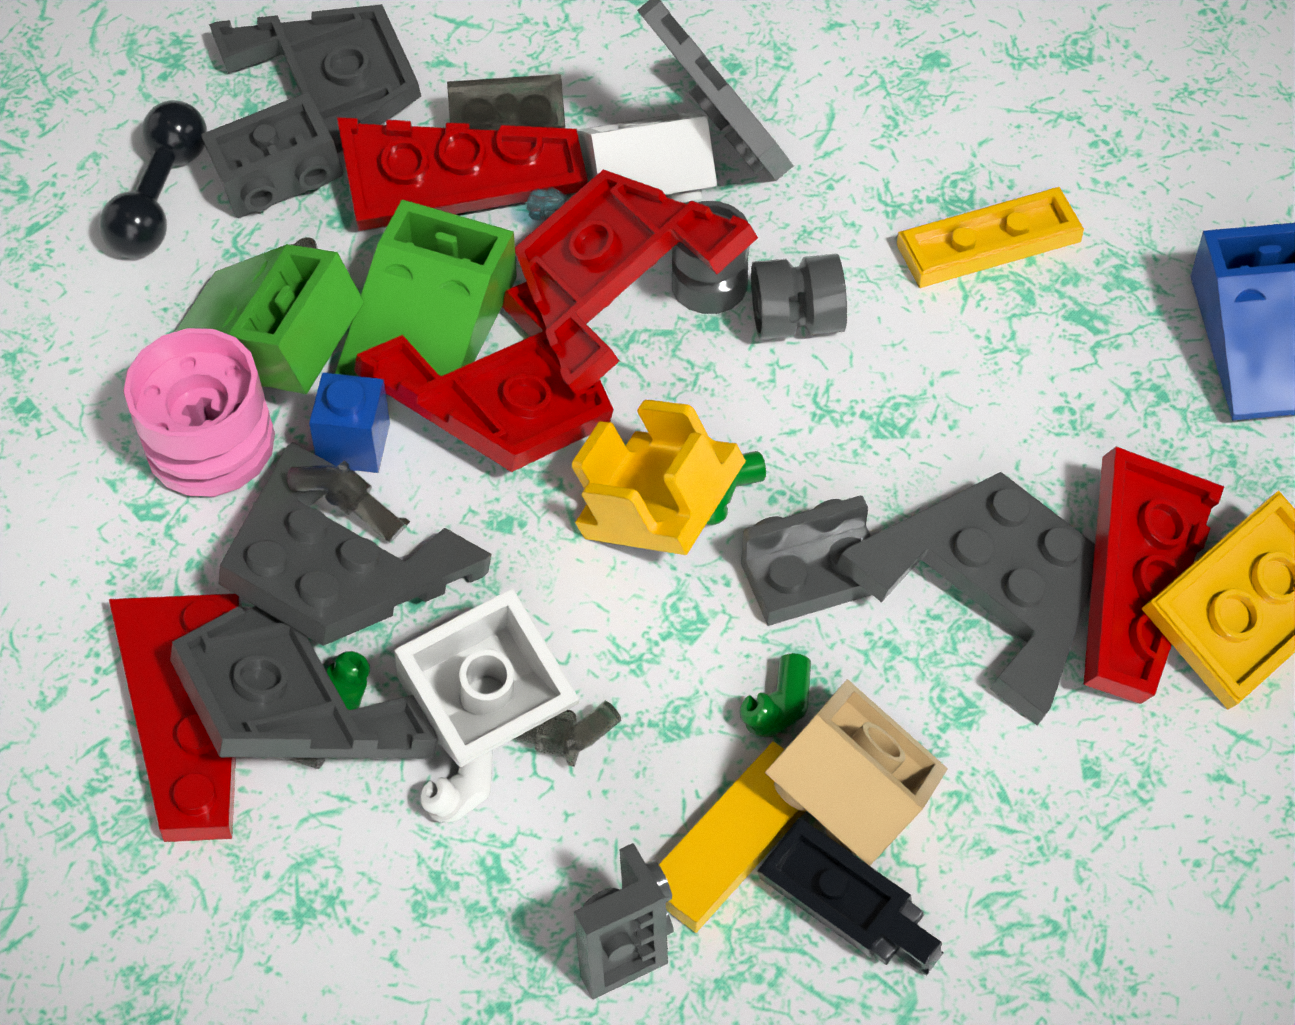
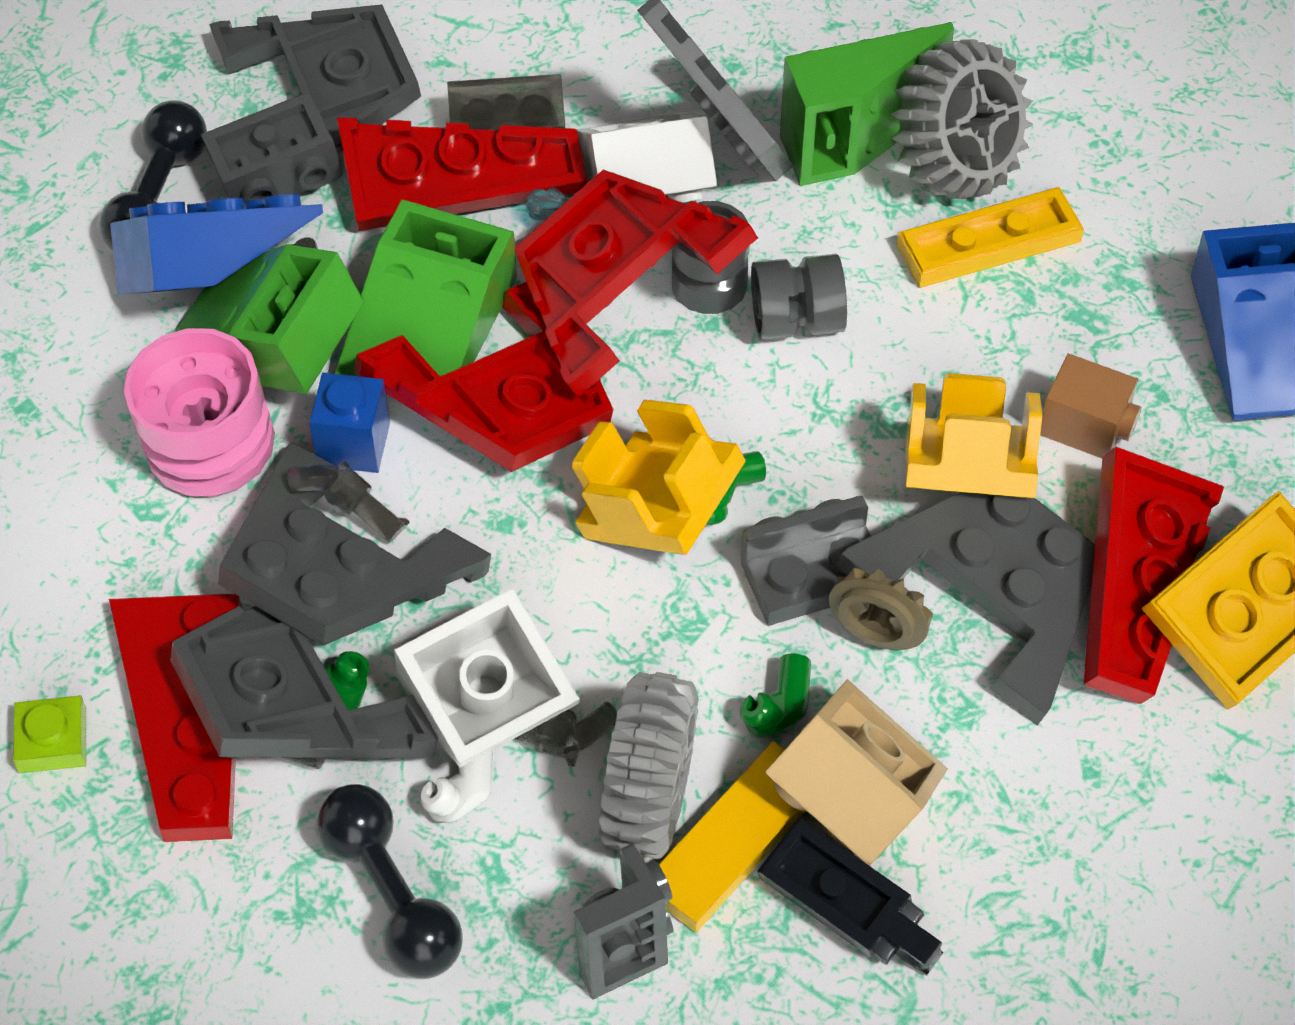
(49, 734): none -> lime plate
(181, 250): none -> blue slope
(421, 933): none -> black piece
(648, 764): none -> light grey gear
(843, 98): none -> bright green slope
(880, 610): none -> dark tan gear
(962, 119): none -> light grey gear
(970, 440): none -> yellow panel
(1090, 407): none -> medium nougat brick

